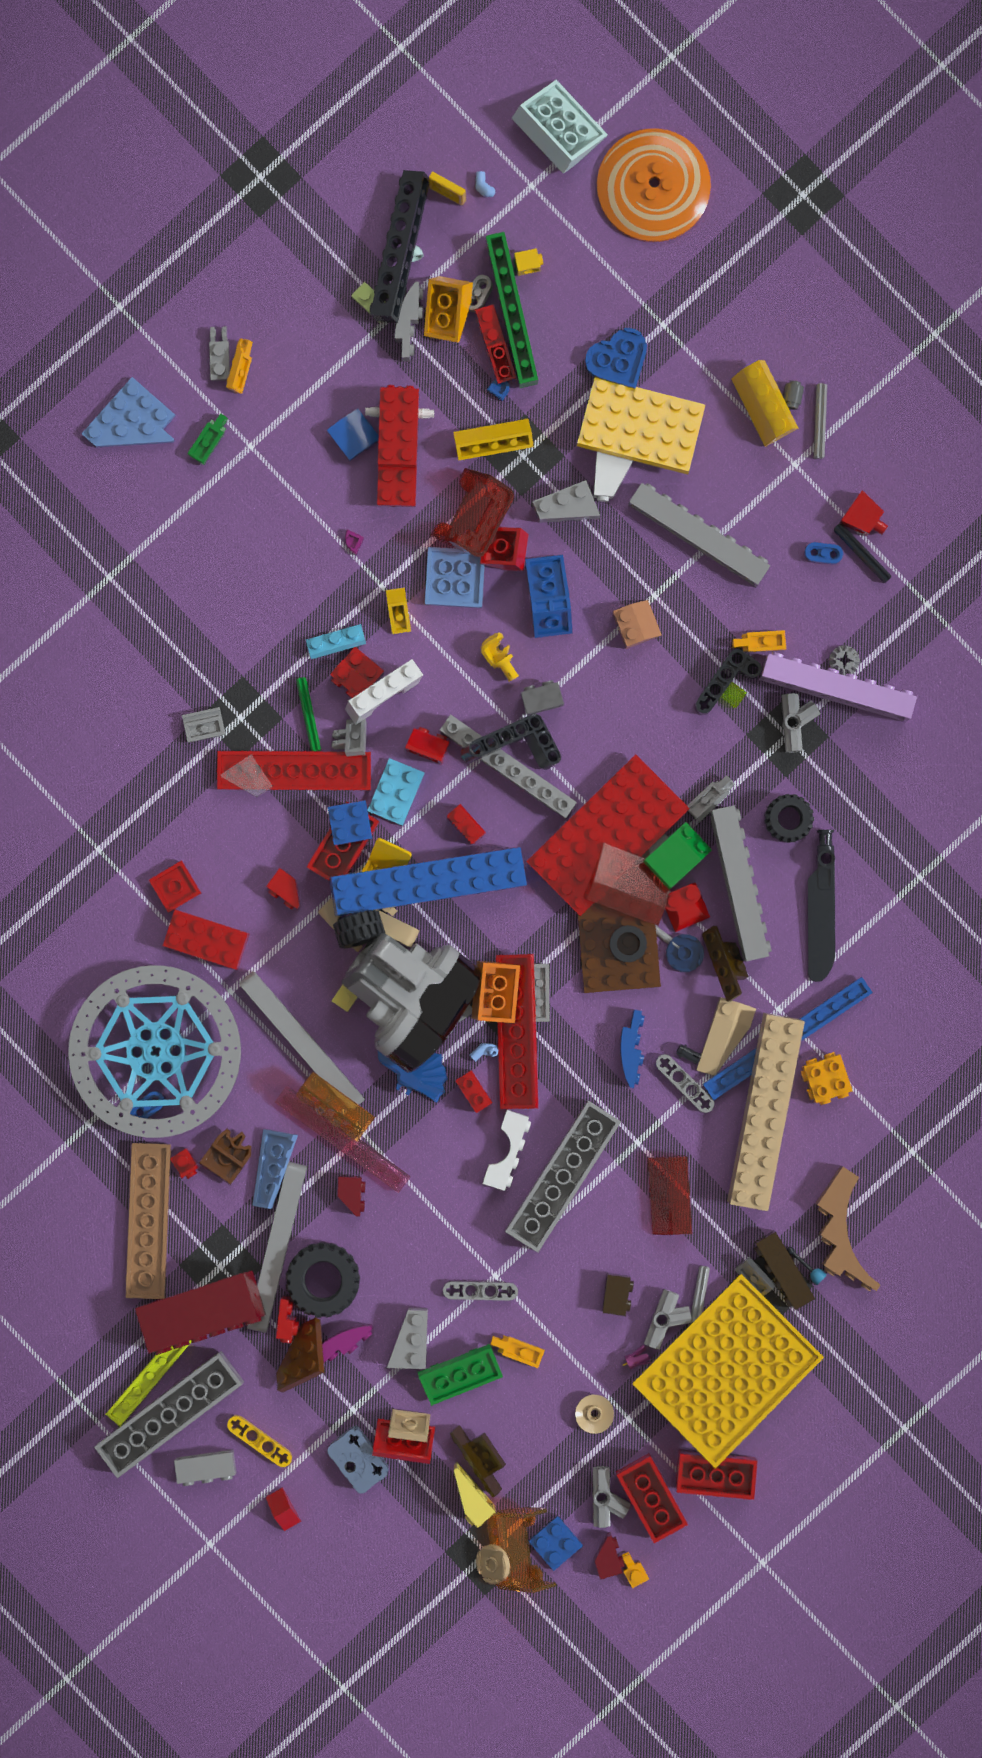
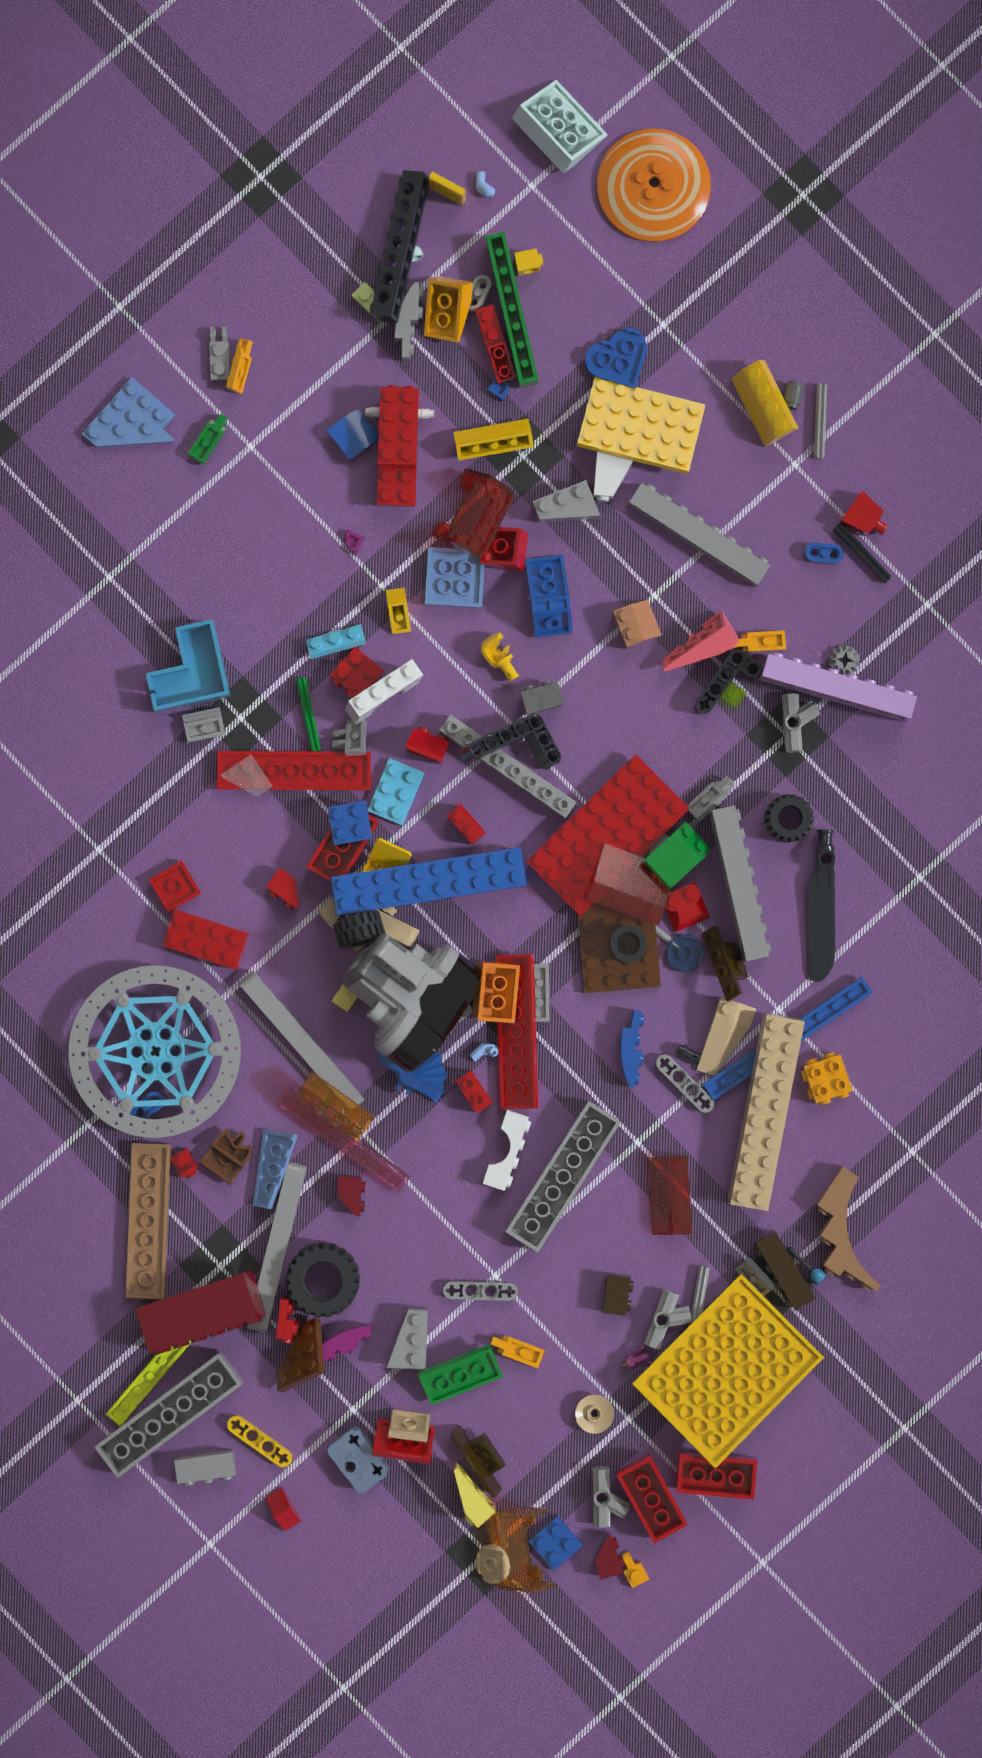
(200, 676): none -> dark azure piece
(712, 640): none -> coral wedge

